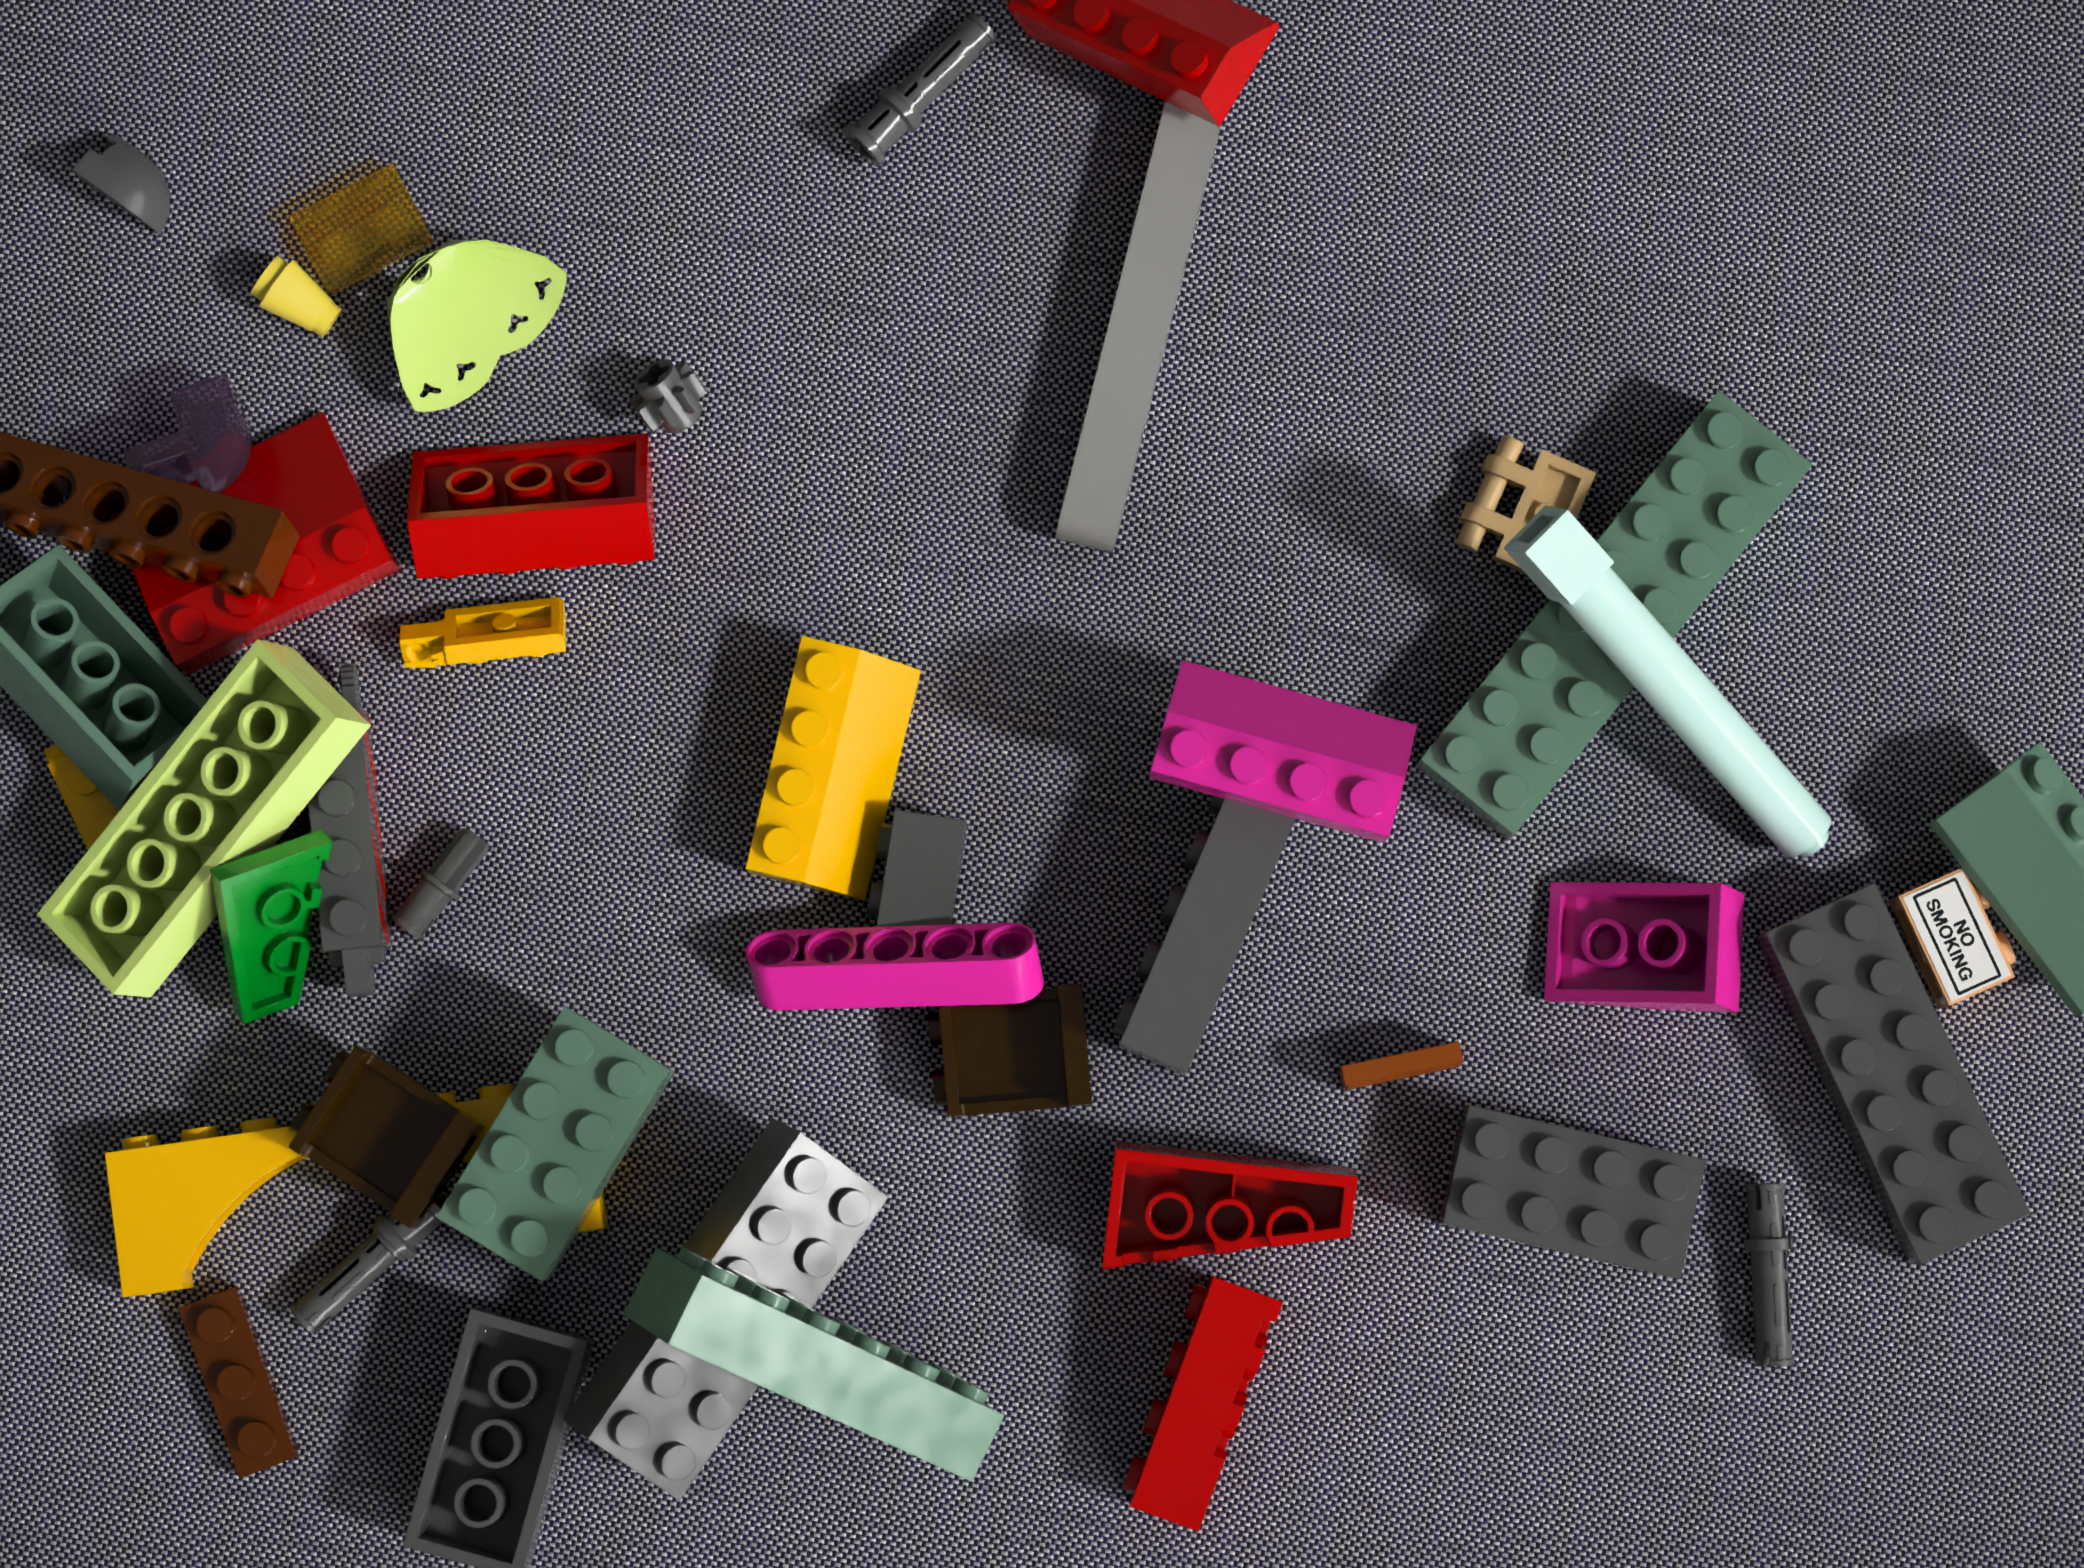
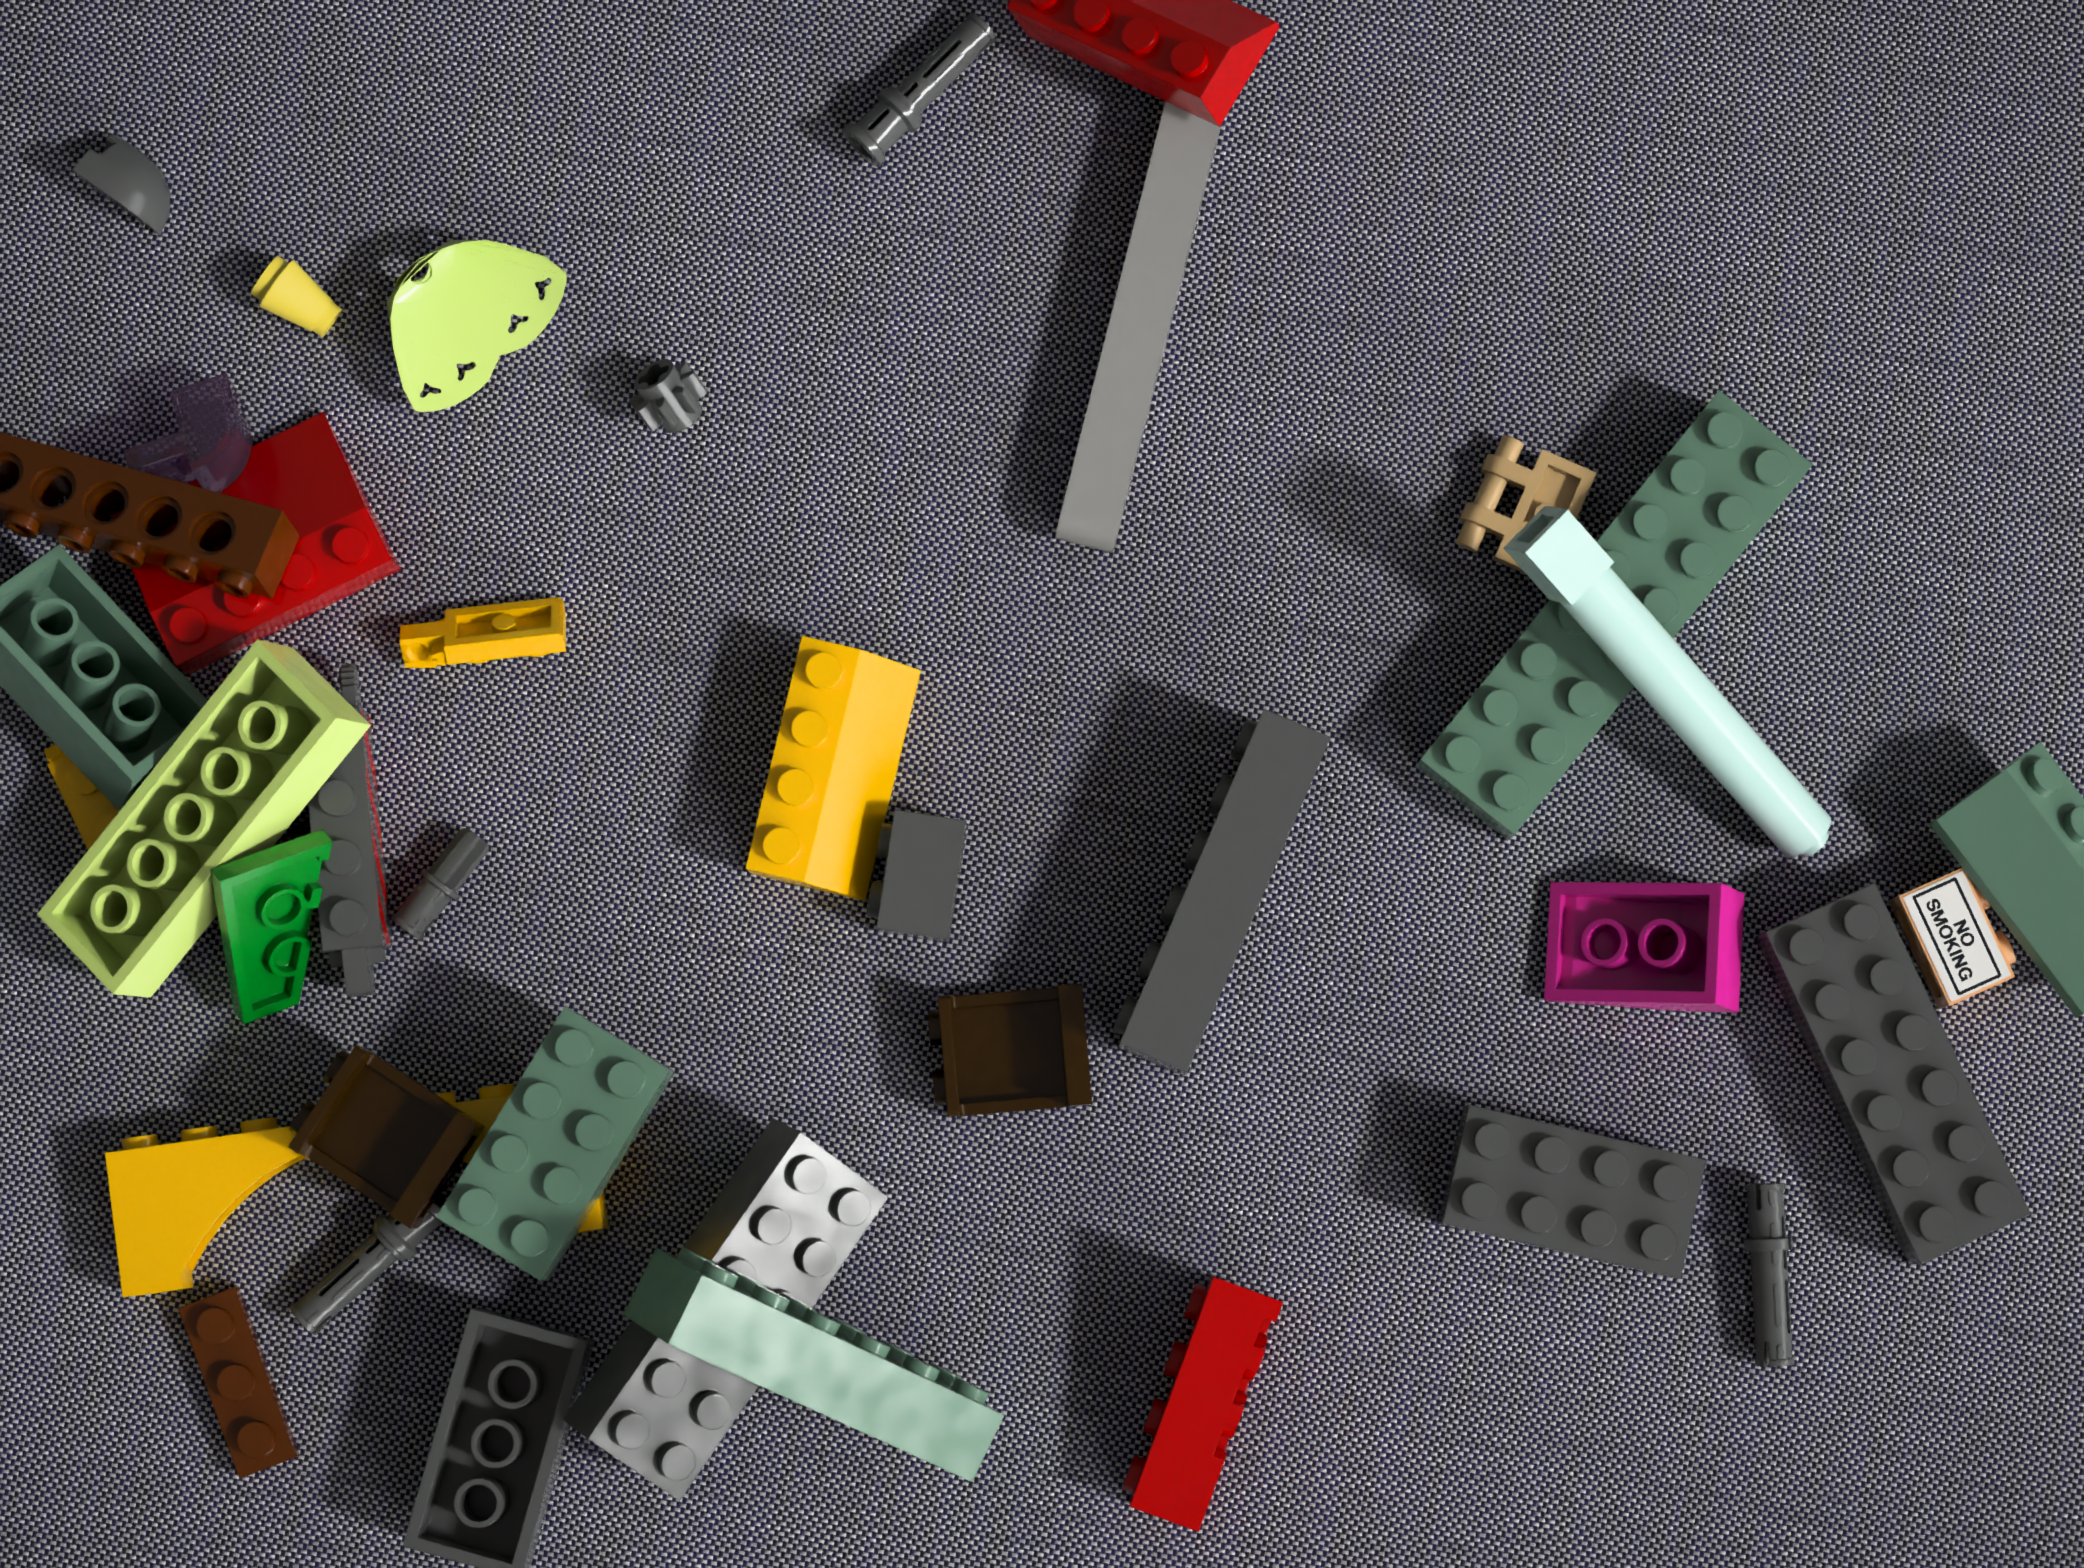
(361, 229): clear yellow plate -> none
(531, 506): red slope -> none
(895, 966): dark pink beam -> none
(1207, 1202): red wedge -> none
(1284, 752): dark pink slope -> none
(1400, 1066): dark orange tile -> none

